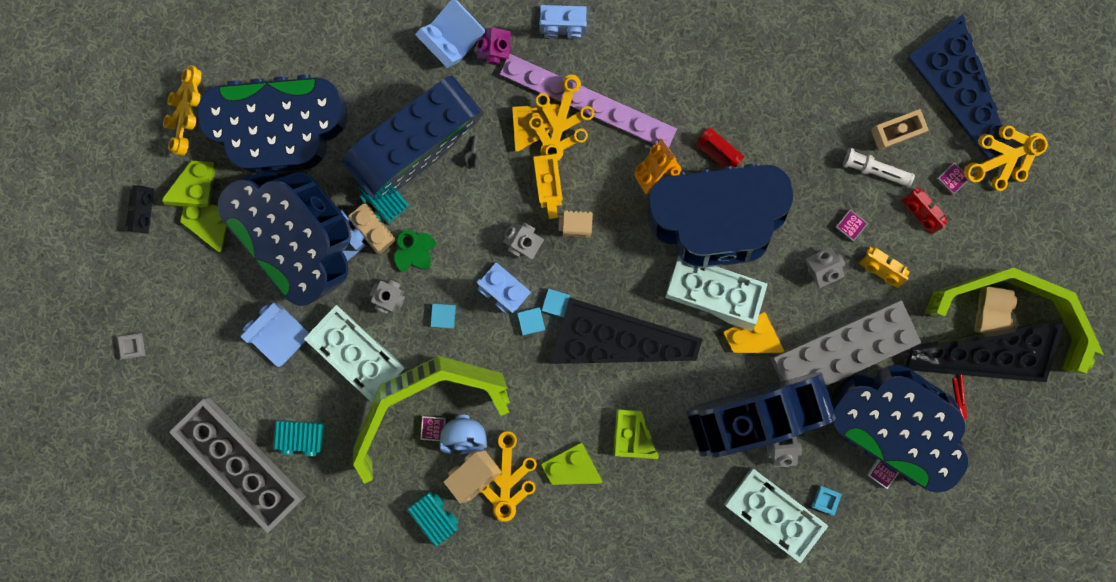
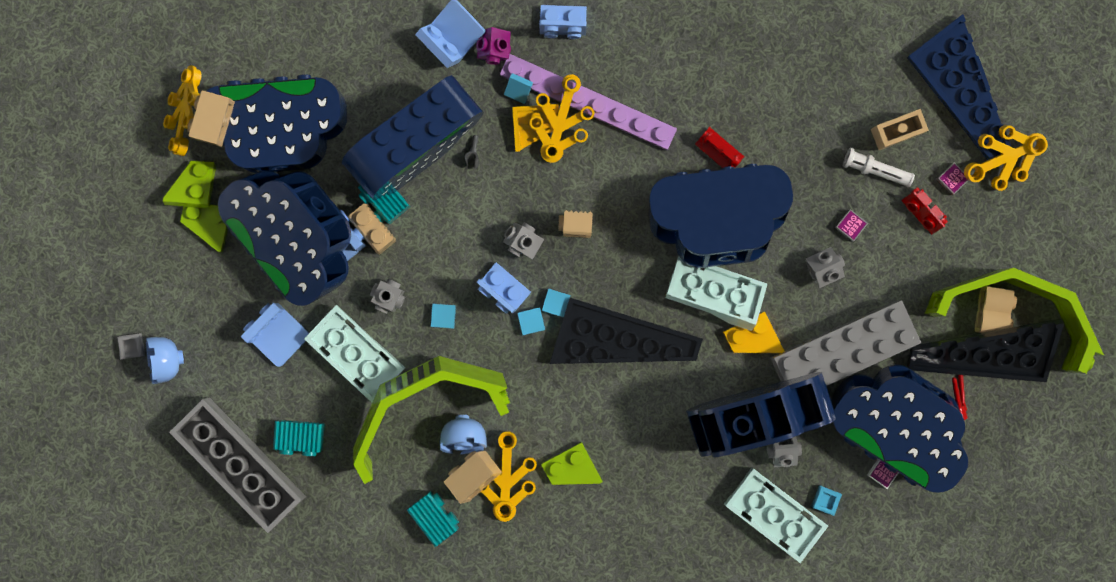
(141, 199): black hinge -> none
(163, 359): none -> light blue cylinder
(210, 118): none -> tan brick
(416, 252): green plate -> none
(432, 427): tile -> none
(518, 88): none -> medium azure tile
(548, 183): yellow hinge -> none
(632, 436): lime wing -> none
(655, 165): light orange hinge -> none
(893, 273): yellow hinge -> none

